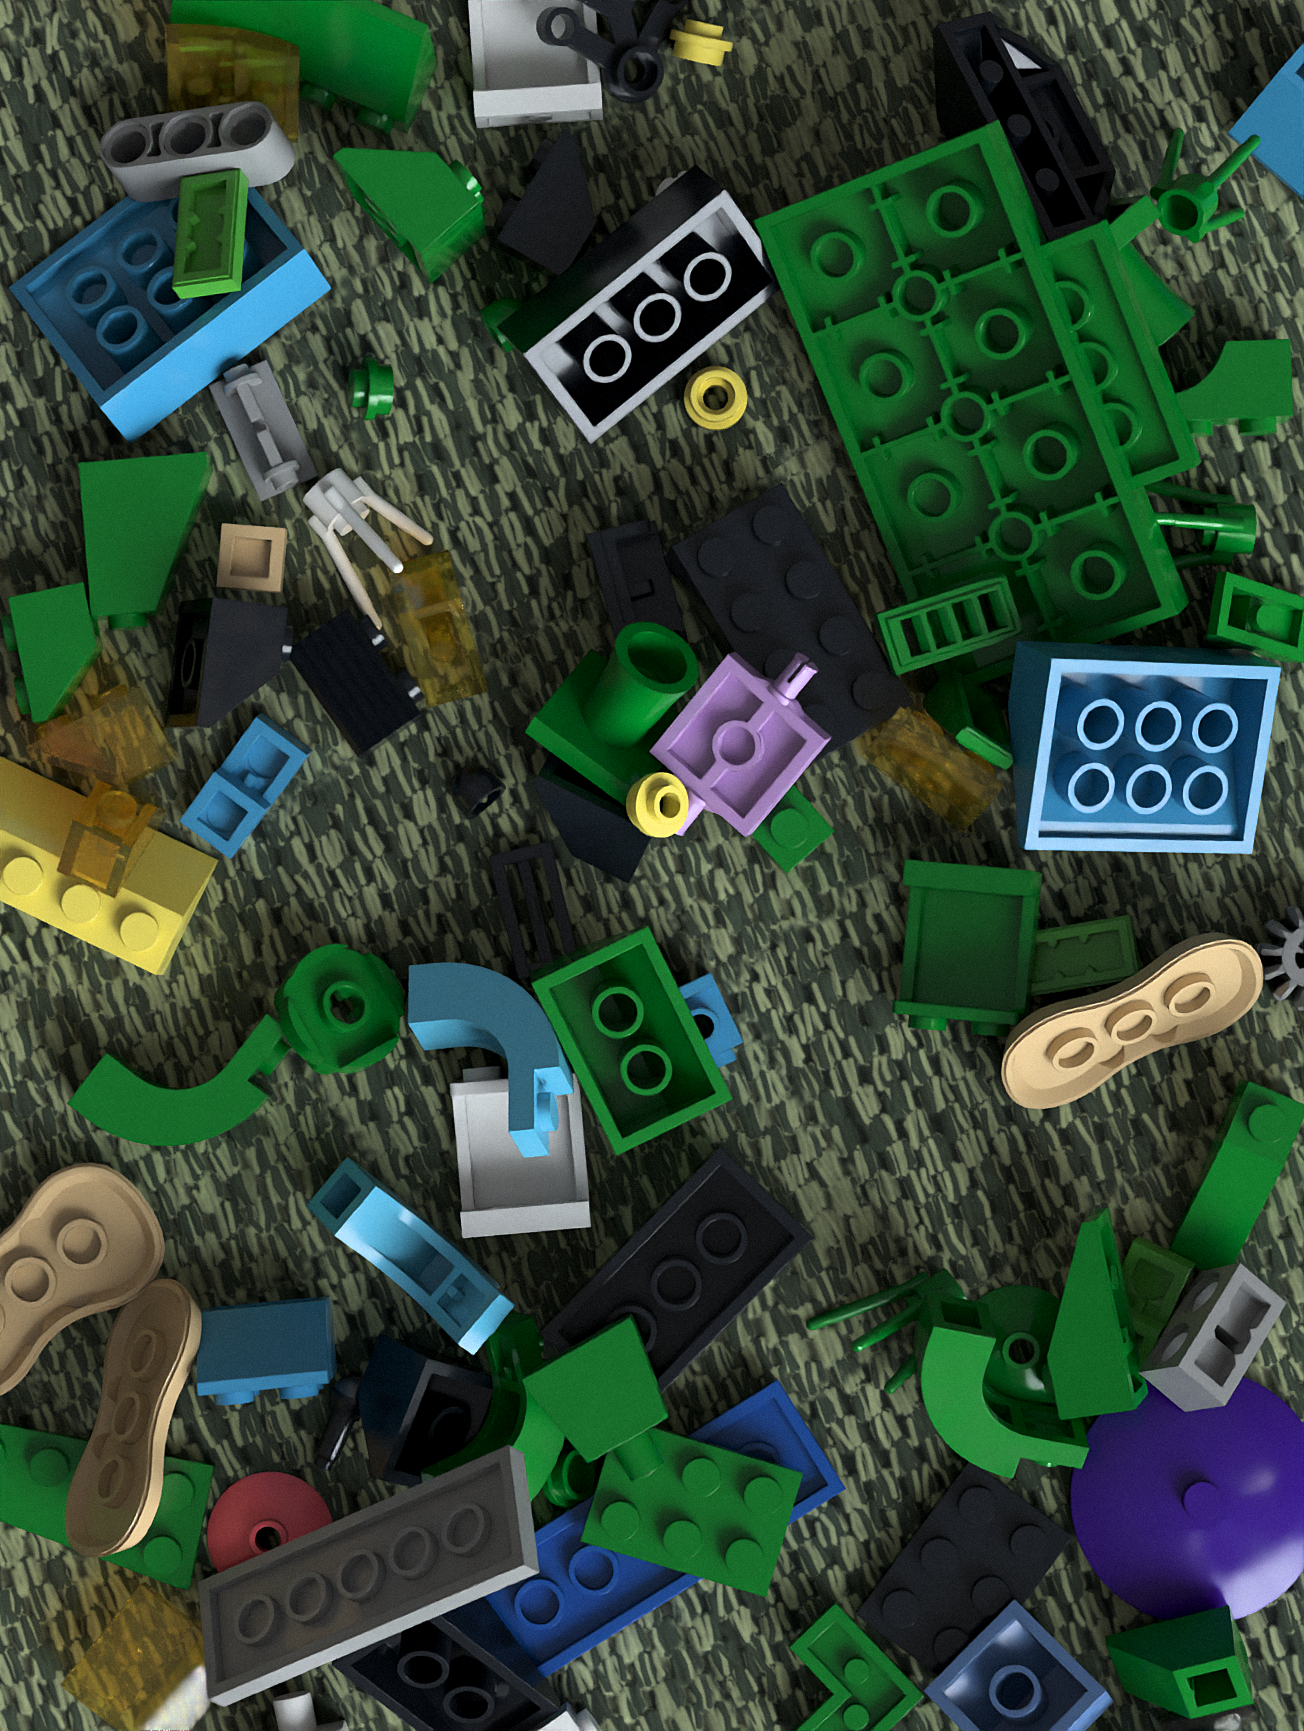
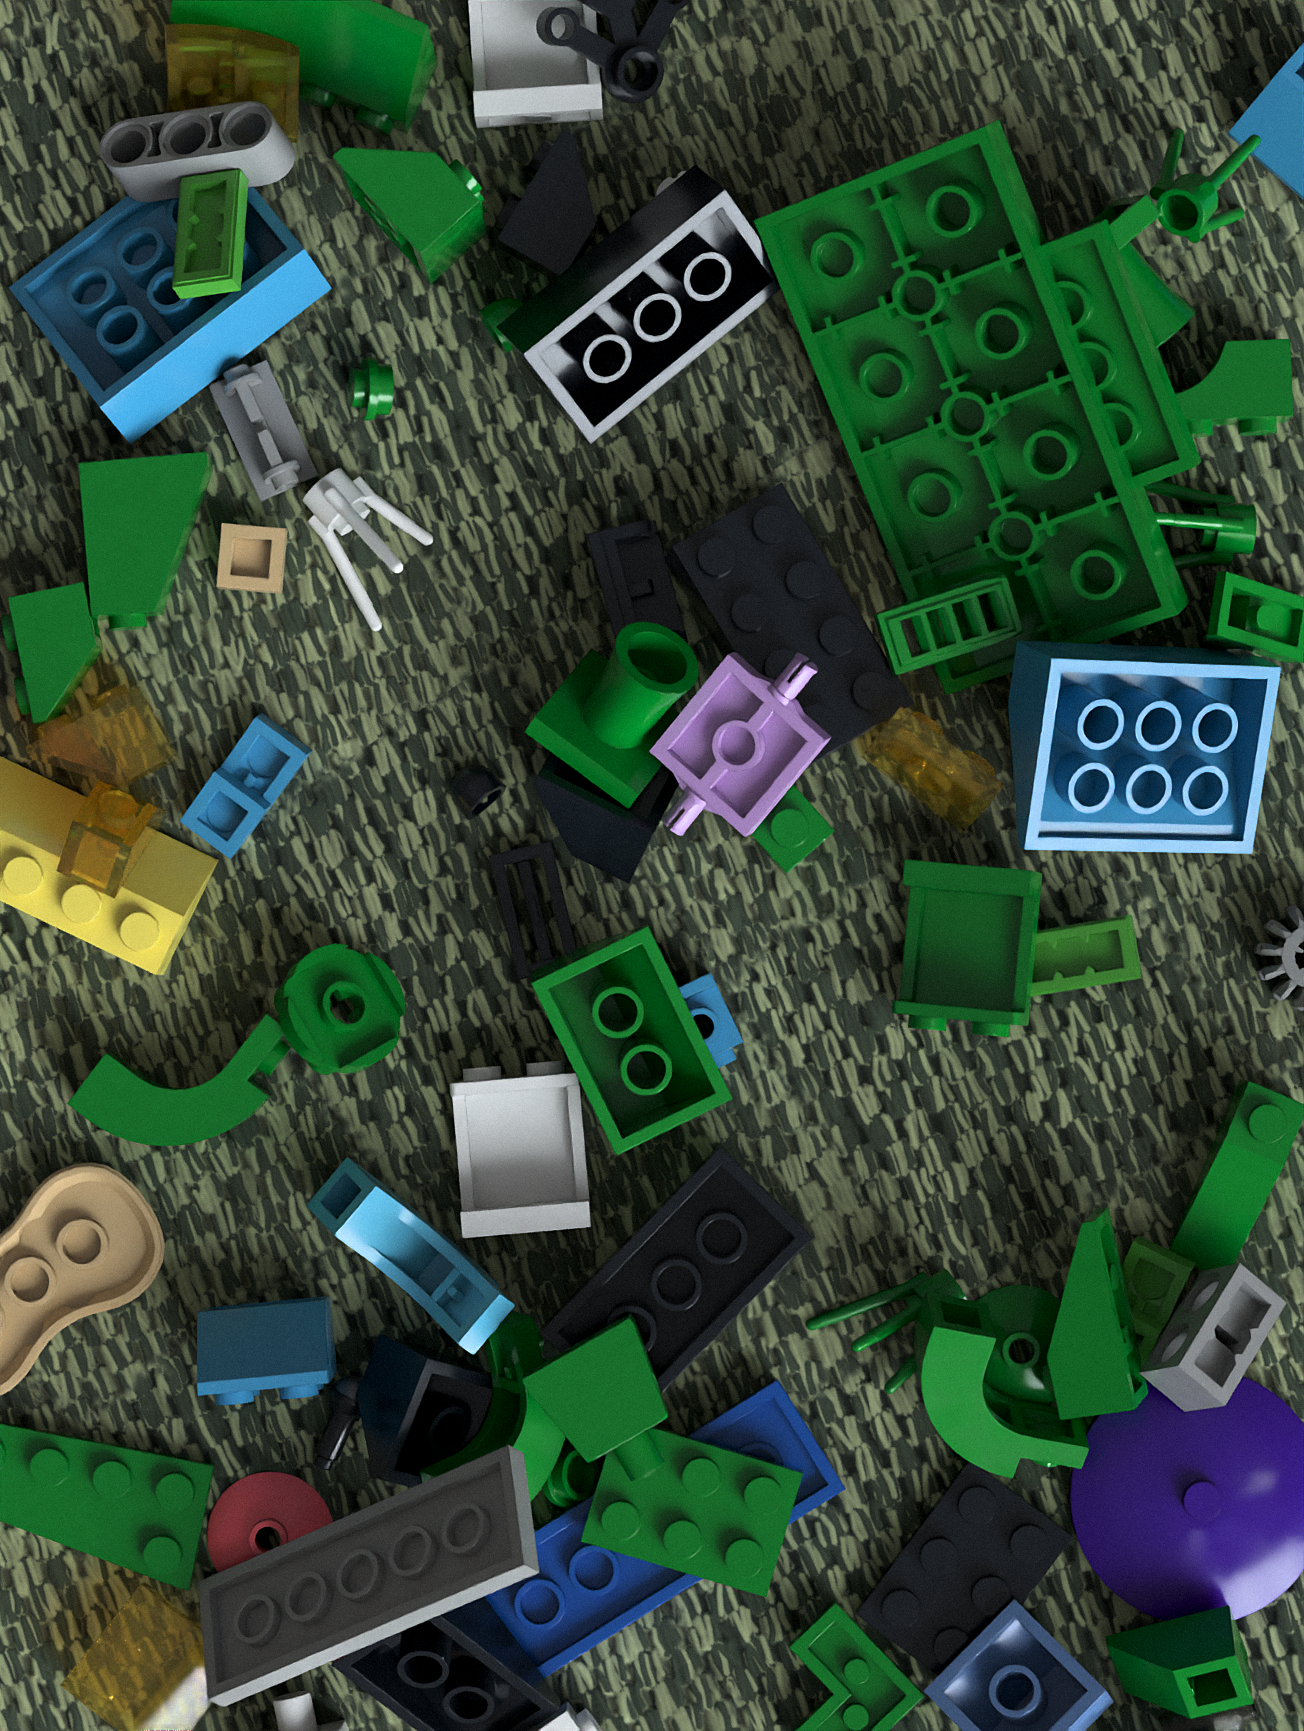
(123, 1464): tan plate -> none
(223, 657): black slope -> none
(356, 683): black brick -> none
(437, 629): clear yellow slope -> none
(486, 1010): medium azure arch -> none
(644, 801): light yellow plate -> none
(700, 42): light yellow plate -> none
(715, 377): light yellow plate -> none
(970, 717): green slope -> none
(999, 75): black wedge -> none
(1170, 1002): tan plate -> none

